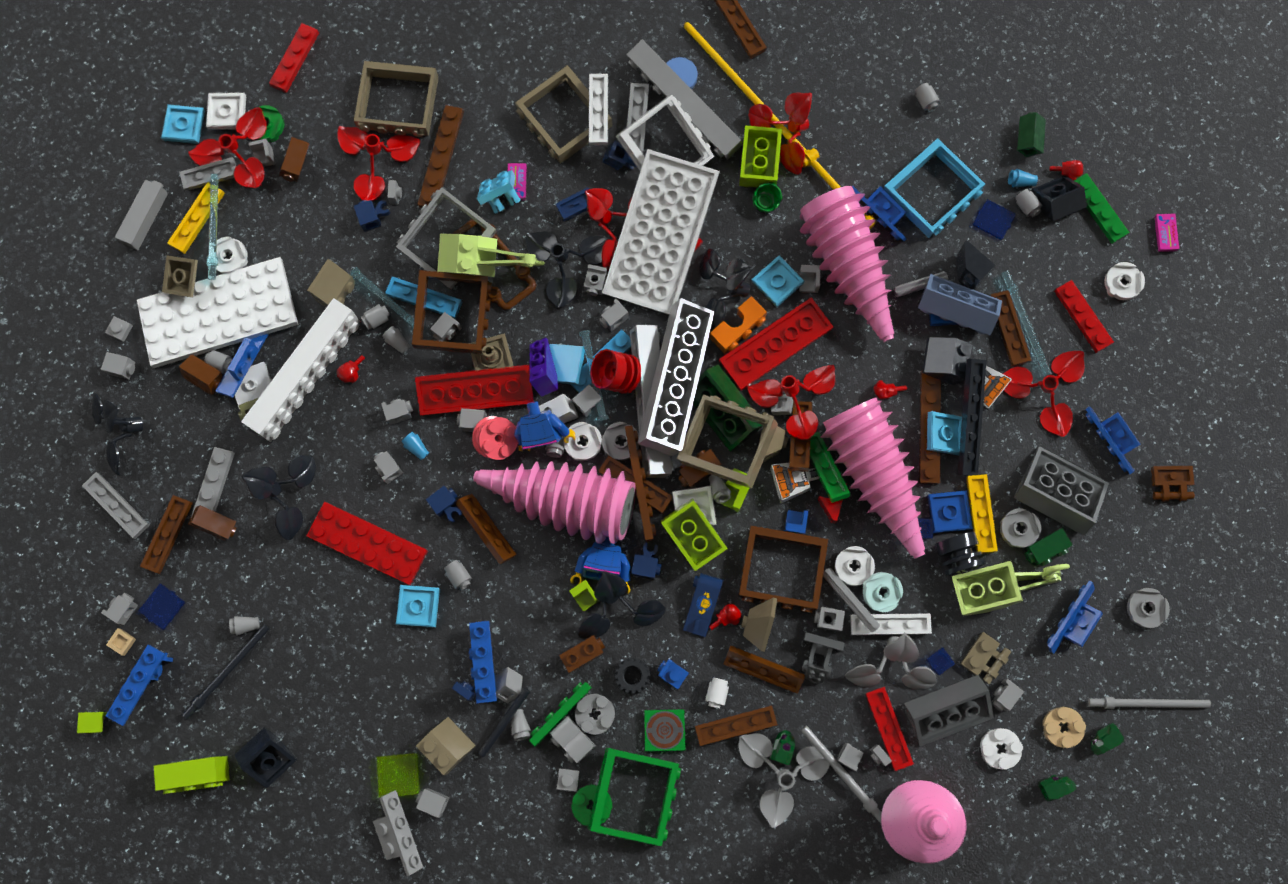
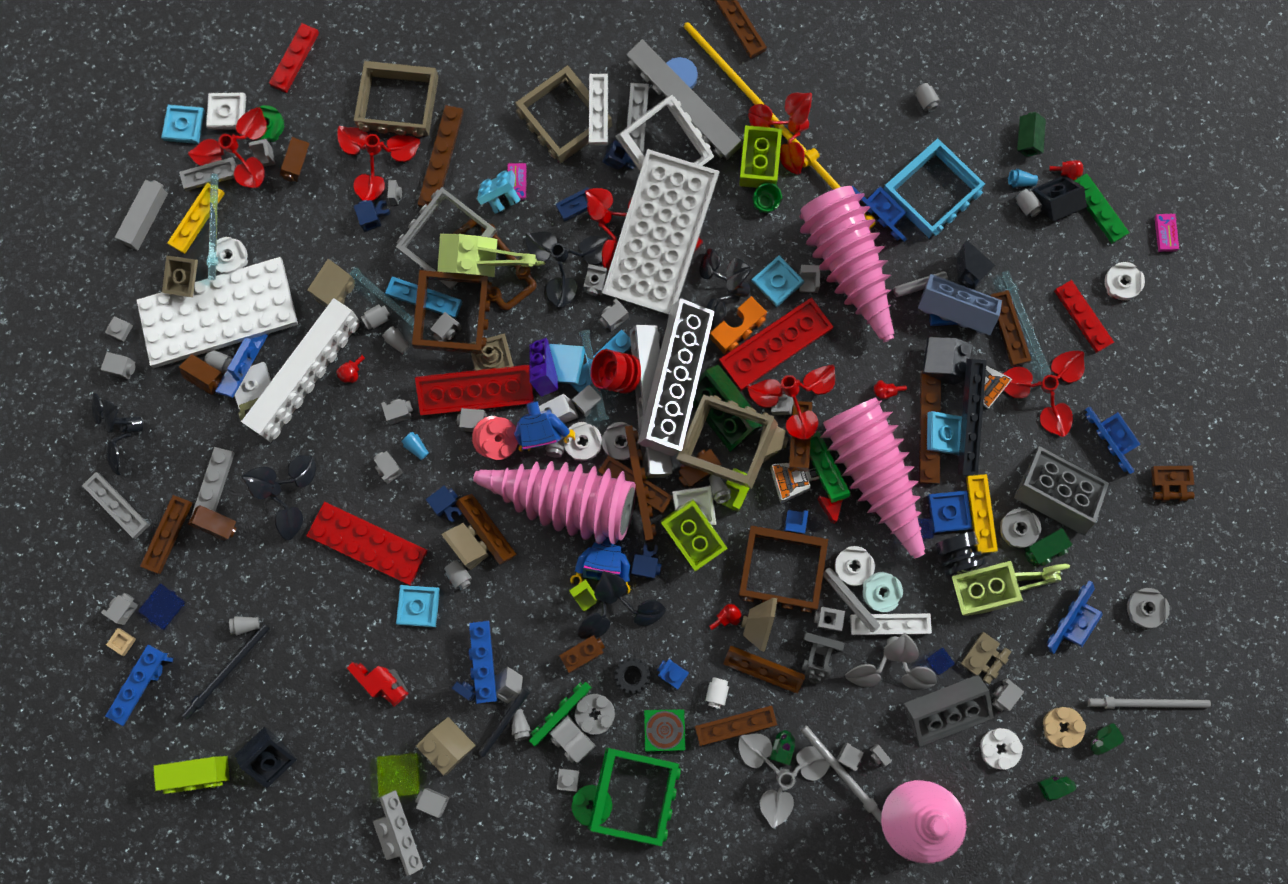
(90, 722): lime panel -> none
(380, 681): none -> red plate
(466, 545): none -> dark tan slope
(702, 604): dark blue door -> none
(889, 728): red plate -> none
(994, 219): clear blue piece -> none

